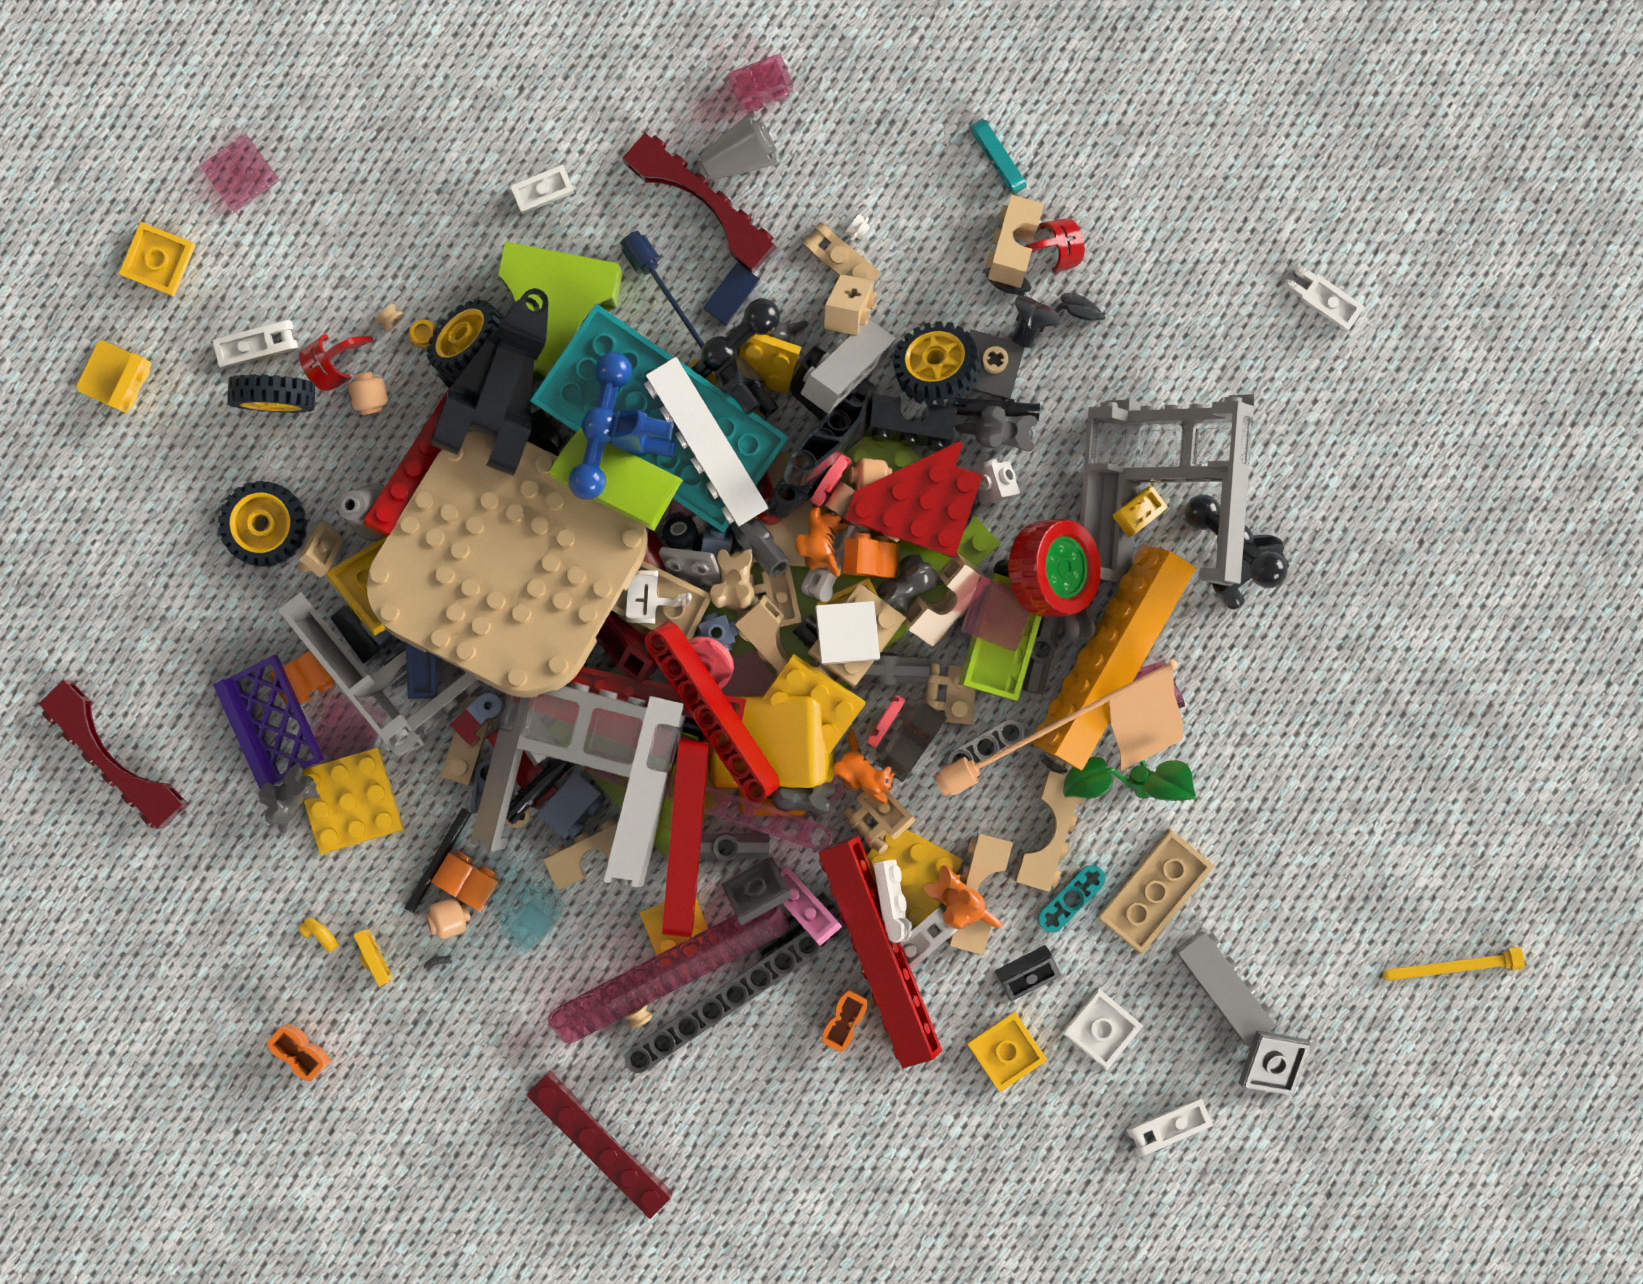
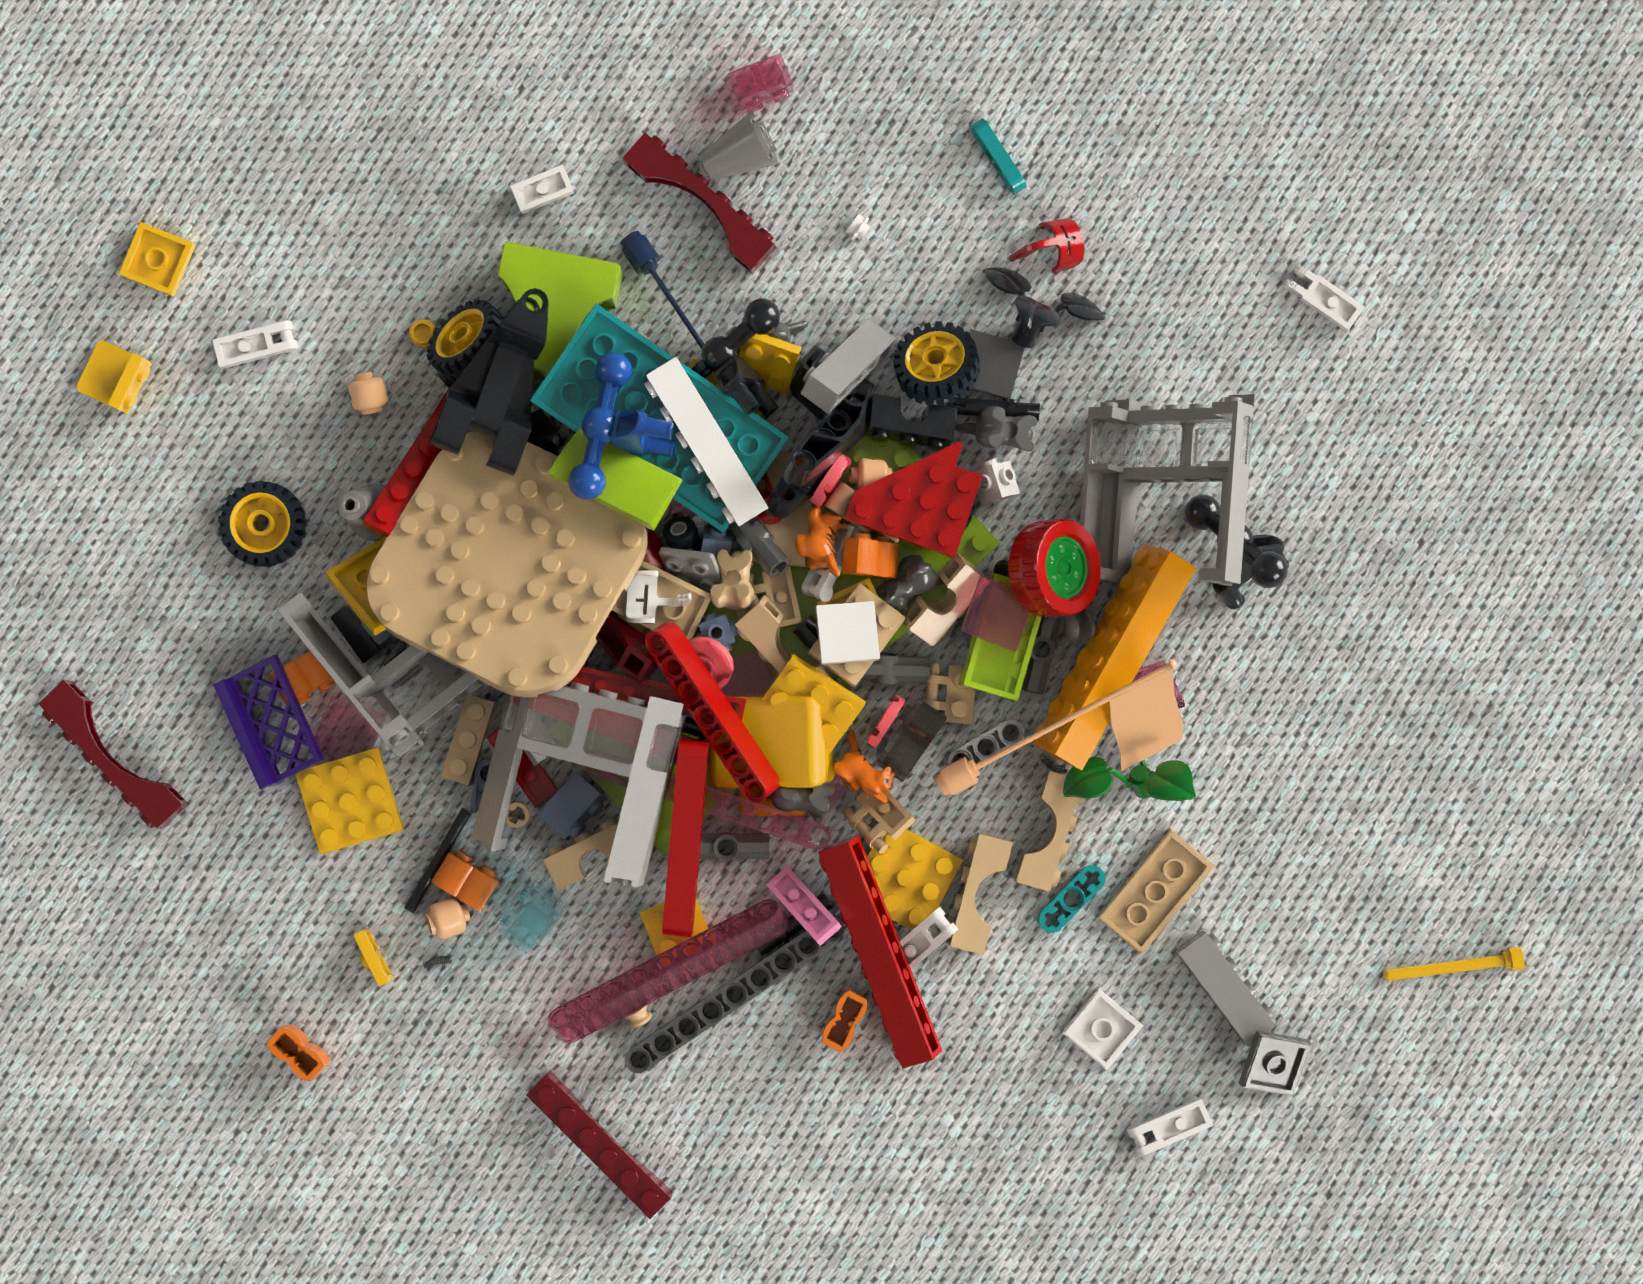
(239, 173): clear pink tile -> none
(271, 393): black wheel -> none
(285, 799): dark grey animal -> none
(316, 374): red helmet -> none
(320, 550): tan tile -> none
(321, 932): yellow arm -> none
(389, 317): tan bush -> none
(420, 673): dark blue tile -> none
(483, 709): leg -> none
(532, 792): black pin -> none
(731, 294): dark blue tile -> none
(756, 891): dark grey tile -> none
(839, 255): tan plate -> none
(849, 305): tan brick -> none
(892, 901): white hinge -> none
(962, 903): orange animal -> none
(996, 350): tan bush -> none
(1007, 1051): yellow plate -> none
(1010, 259): tan arch -> none
(1028, 973): black slope -> none
(1139, 511): yellow plate -> none

